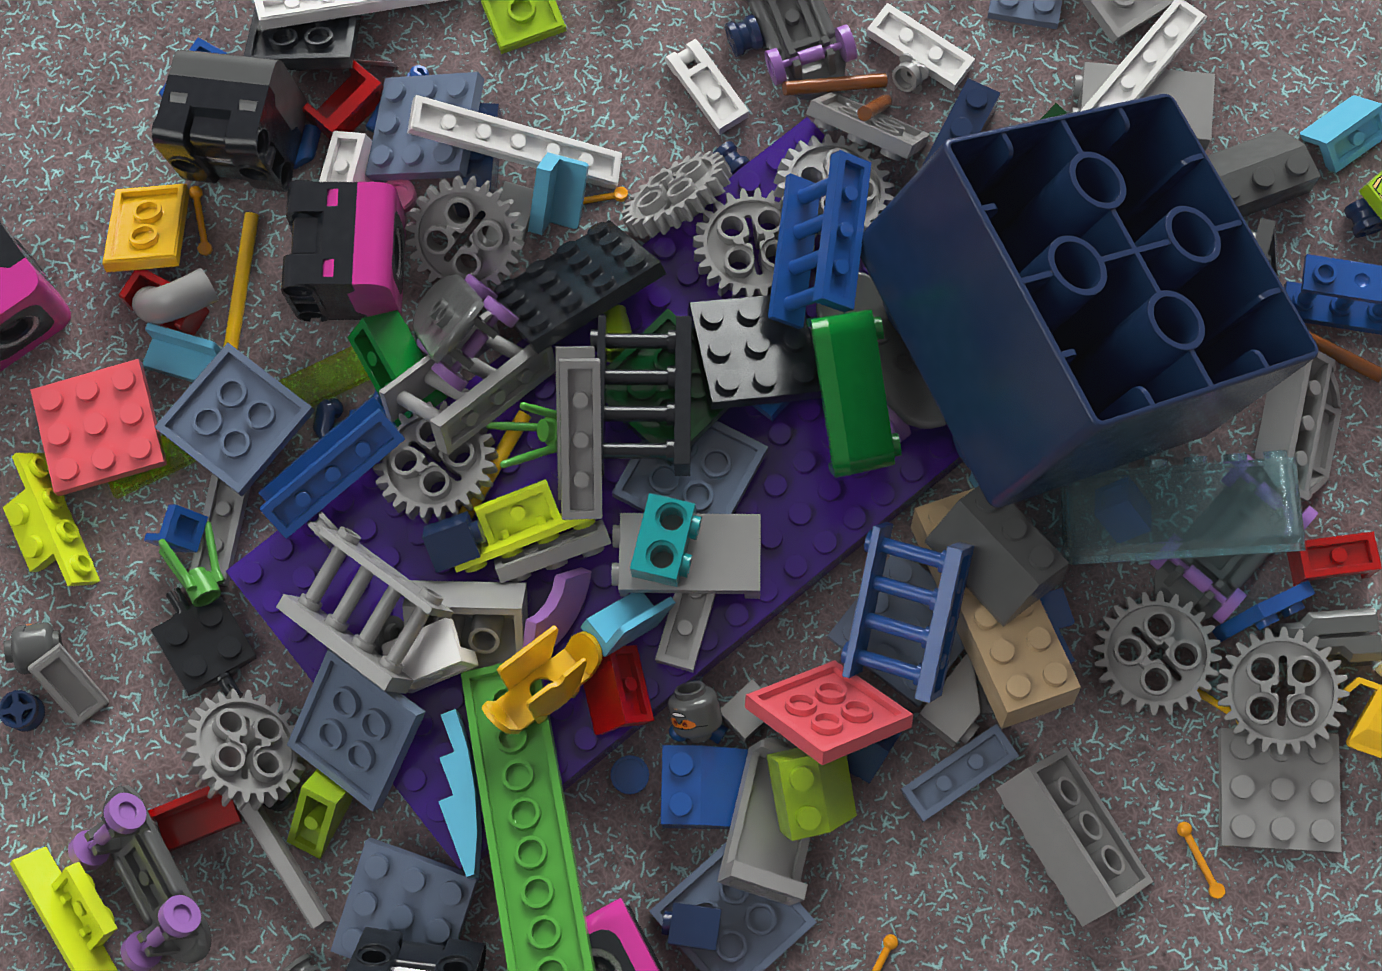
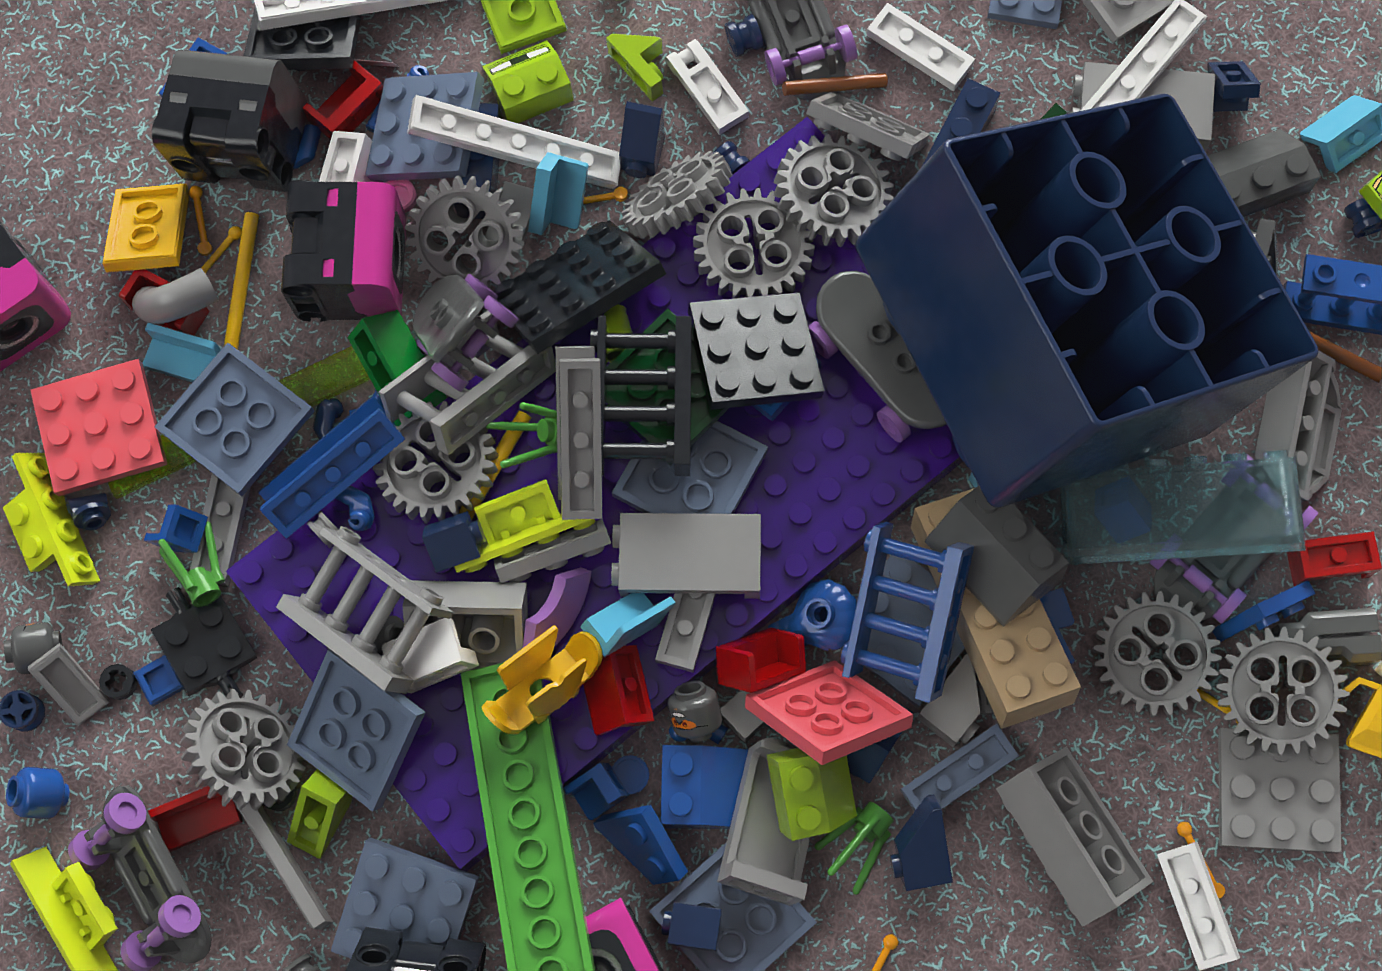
(37, 793): none -> blue head
(89, 511): none -> dark blue plate
(107, 678): none -> black bush
(158, 681): none -> blue tile
(233, 234): none -> yellow hinge
(359, 507): none -> blue arm
(462, 809): medium azure slope -> none
(529, 82): none -> lime slope
(597, 790): none -> blue panel
(635, 57): none -> lime slope
(641, 140): none -> dark blue slope
(643, 842): none -> blue wing
(655, 539): teal brick -> none
(760, 659): none -> red panel
(822, 615): none -> blue animal
(840, 240): blue fence -> none
(853, 392): green windscreen -> none
(870, 825): none -> bright green plant
(874, 107): dark orange bar -> none
(909, 74): light grey plate -> none
(922, 849): none -> dark blue slope
(1198, 906): none -> white plate
(1233, 86): none -> dark blue slope

